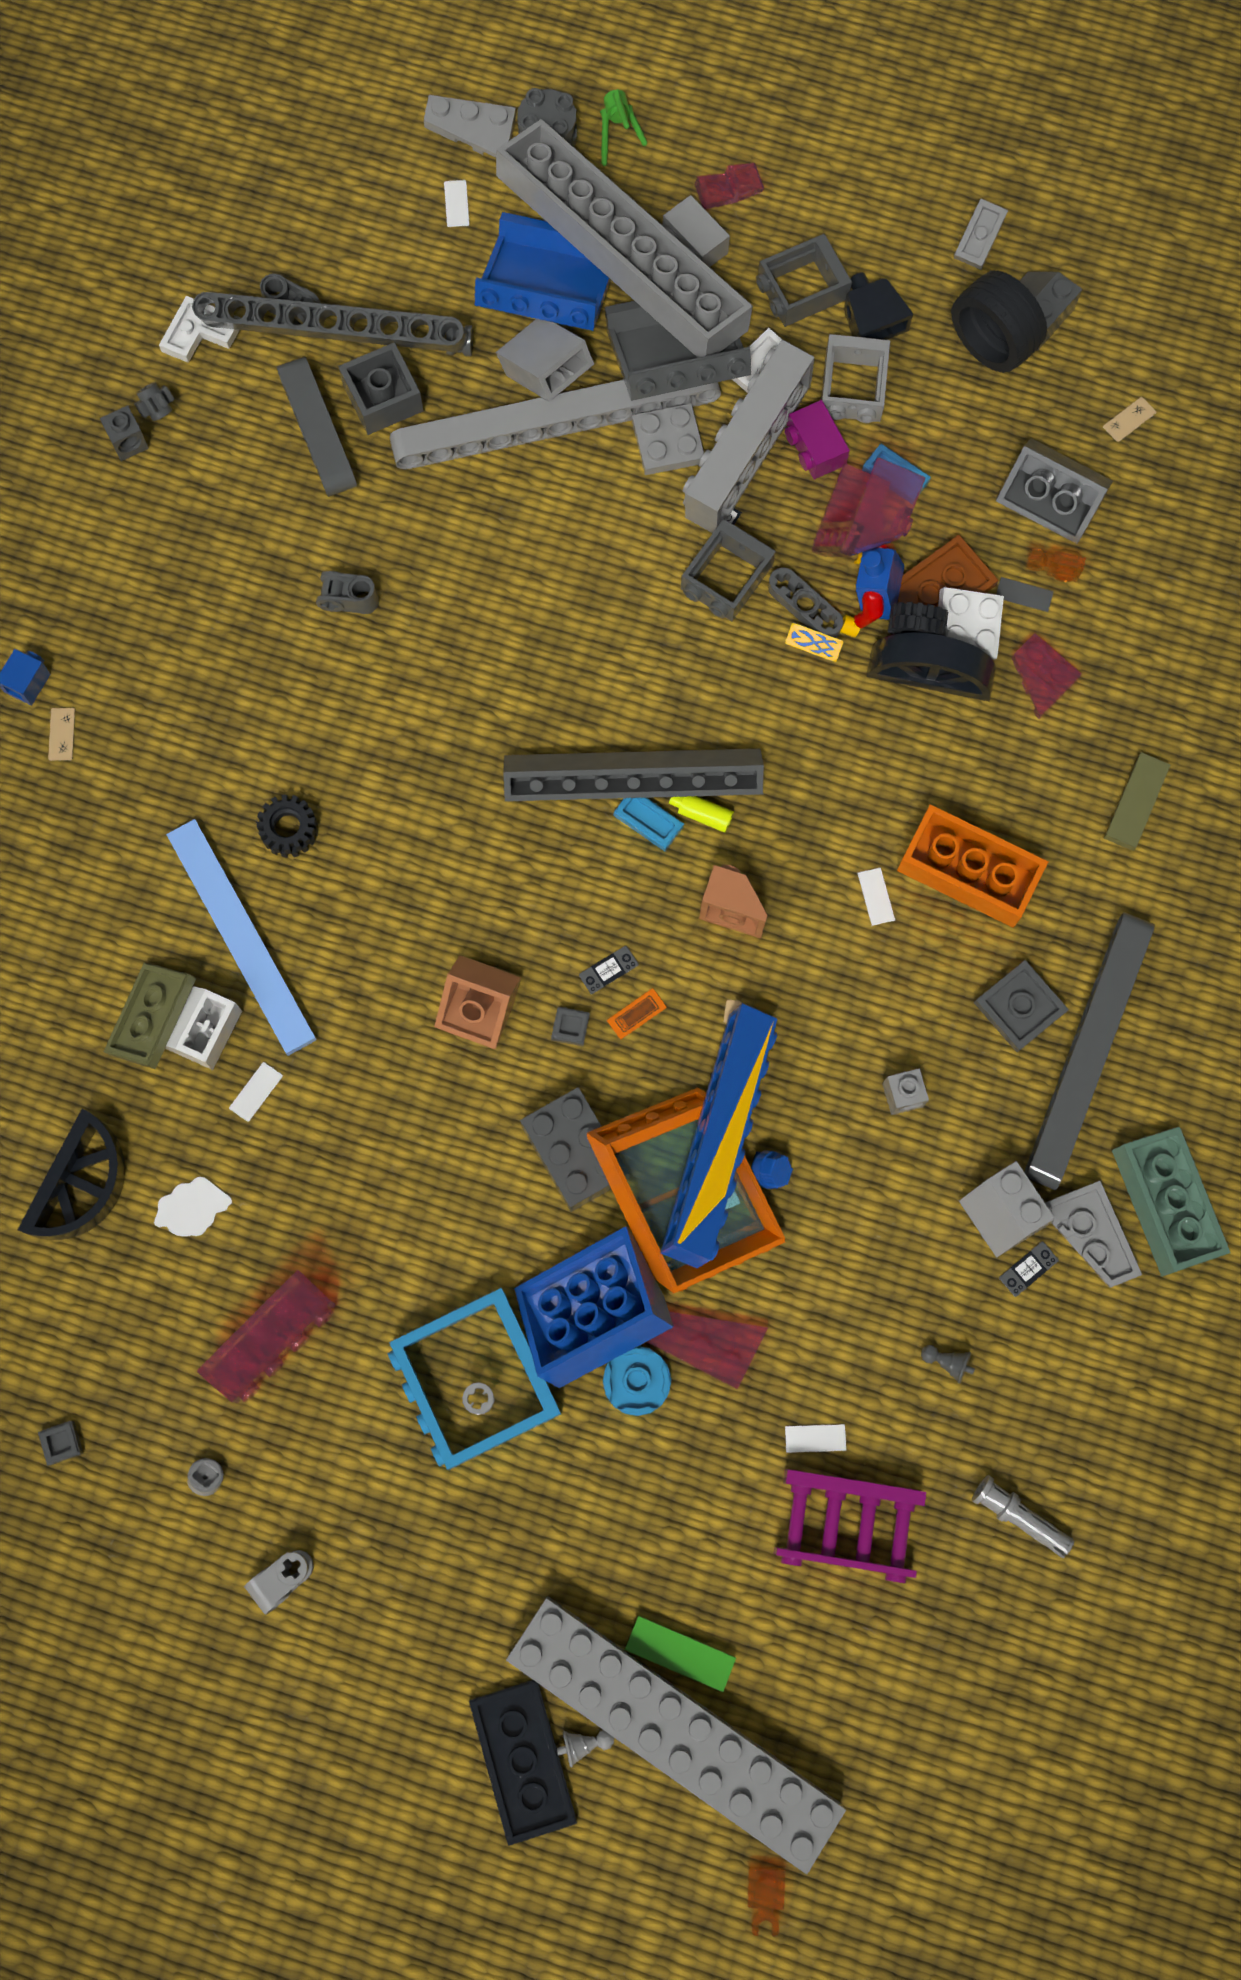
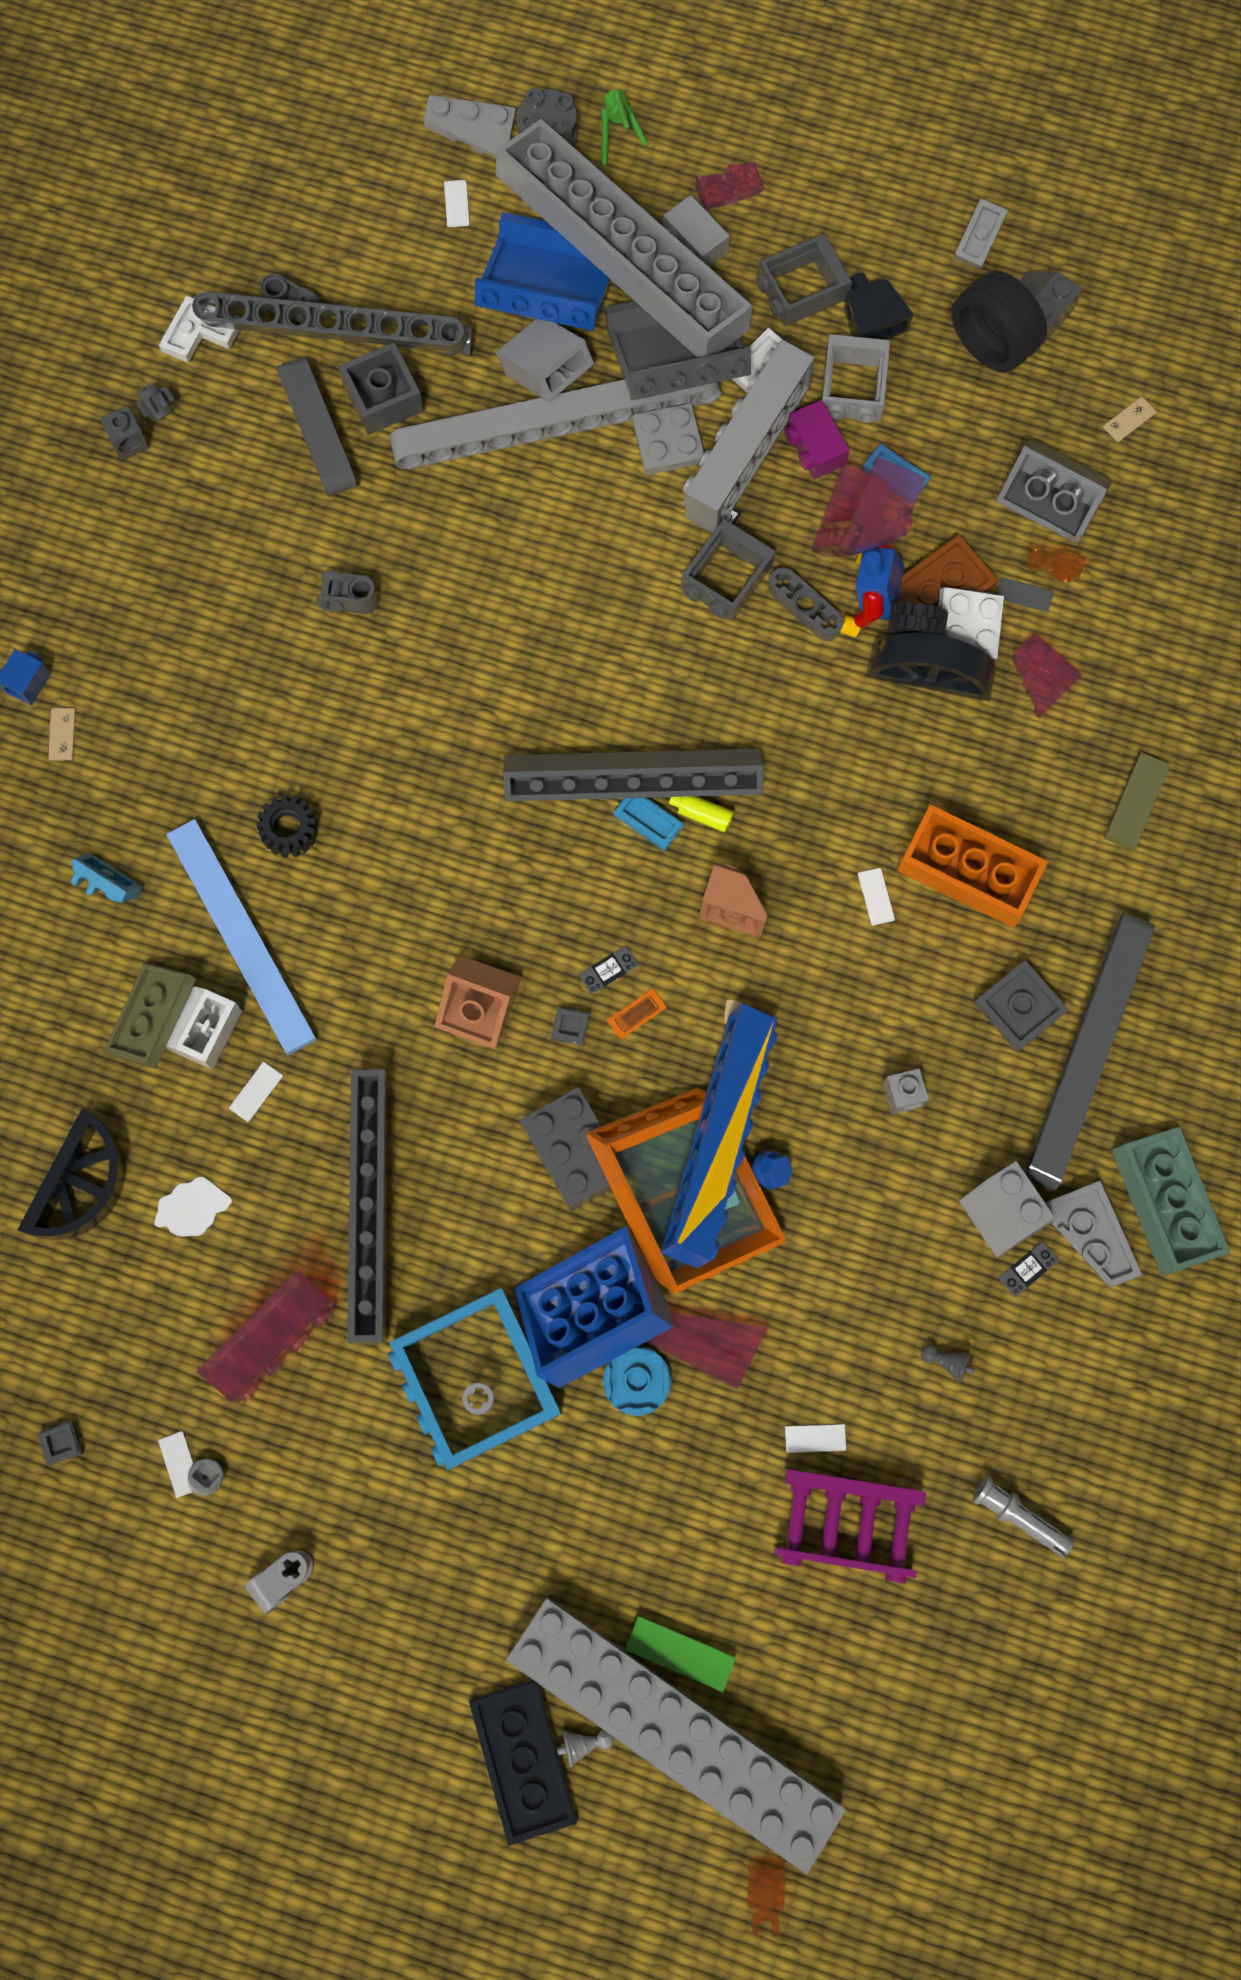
(103, 877): none -> dark azure plate
(177, 1461): none -> white sticker
(368, 1208): none -> dark grey brick
(814, 642): yellow sticker -> none

